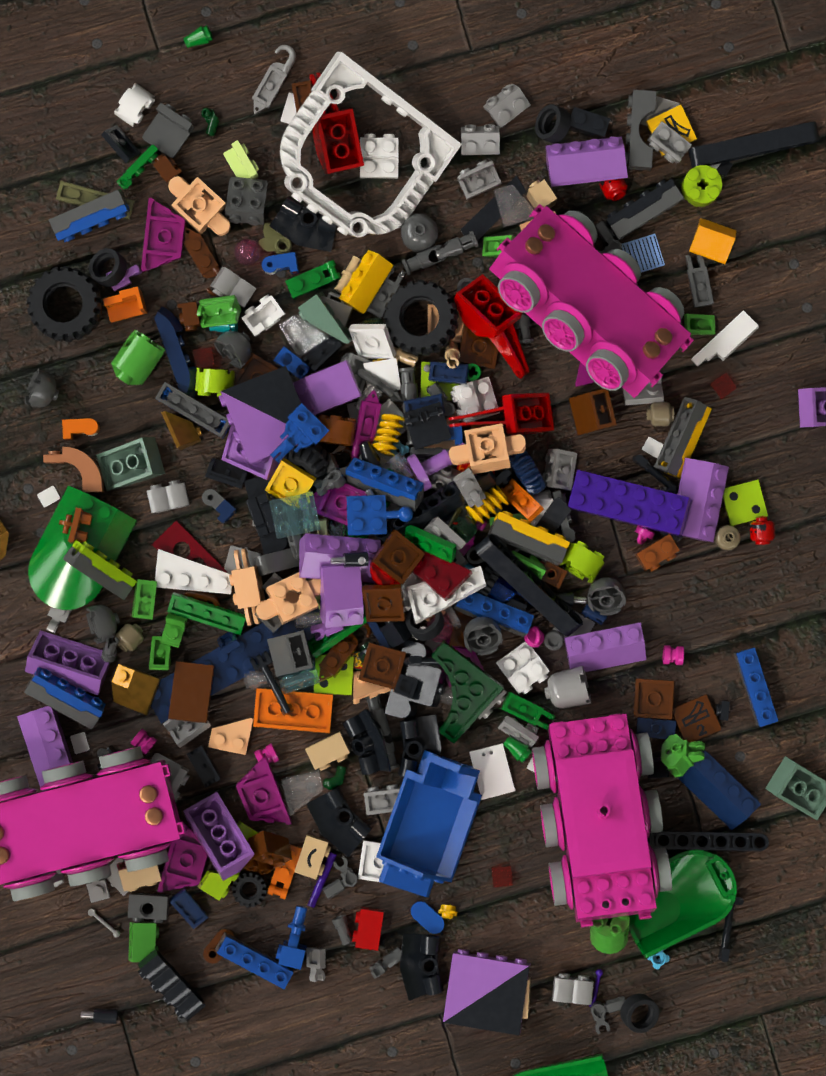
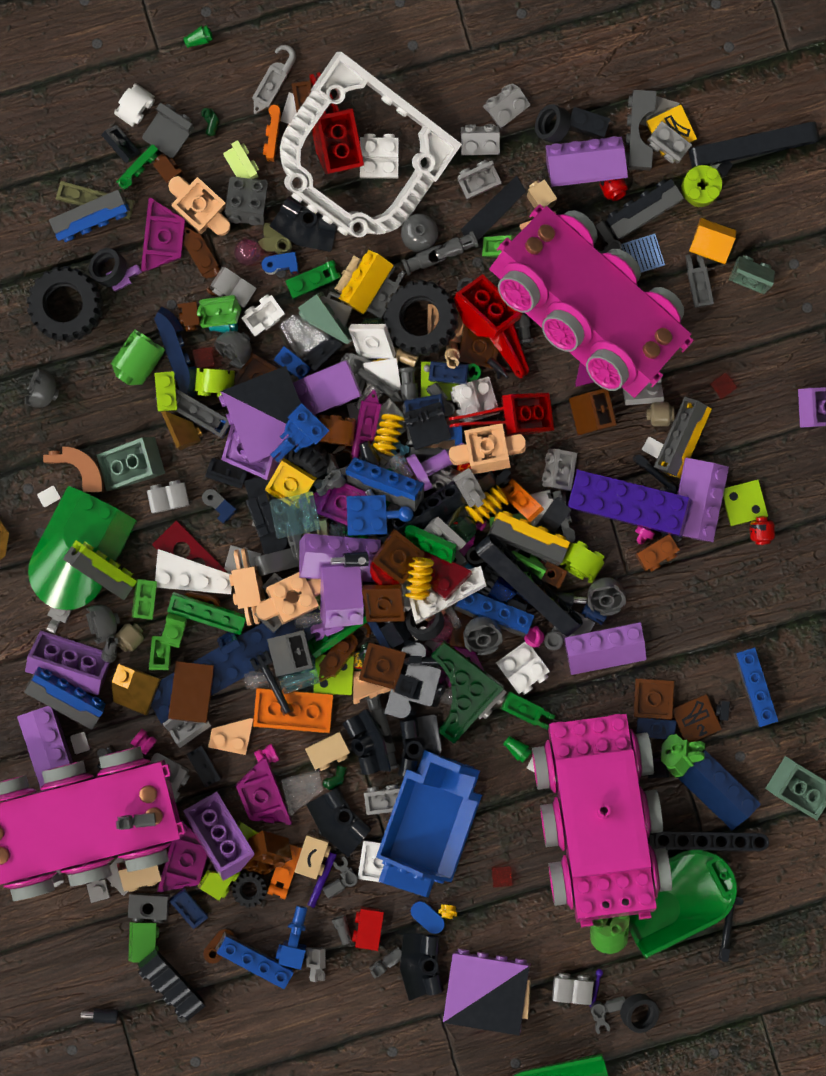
(79, 426): orange leg -> none
(80, 517): dark orange hips -> none
(92, 912): light grey hinge -> none
(125, 305): orange panel -> none
(139, 820): none -> dark grey bar
(166, 391): none -> lime plate
(272, 131): none -> orange plate
(420, 578): none -> yellow piece
(494, 771): white container -> none
(499, 368): none -> black bar
(512, 206): clear wing -> none
(517, 731): light grey hinge -> none
(527, 473): dark blue gear -> none
(568, 688): light grey cylinder -> none
(657, 963): medium azure plate -> none
(673, 655): dark pink wheel -> none
(700, 324): bright green slope -> none
(722, 542): dark tan head -> none
(728, 339): white piece -> none
(752, 275): none -> sand green slope

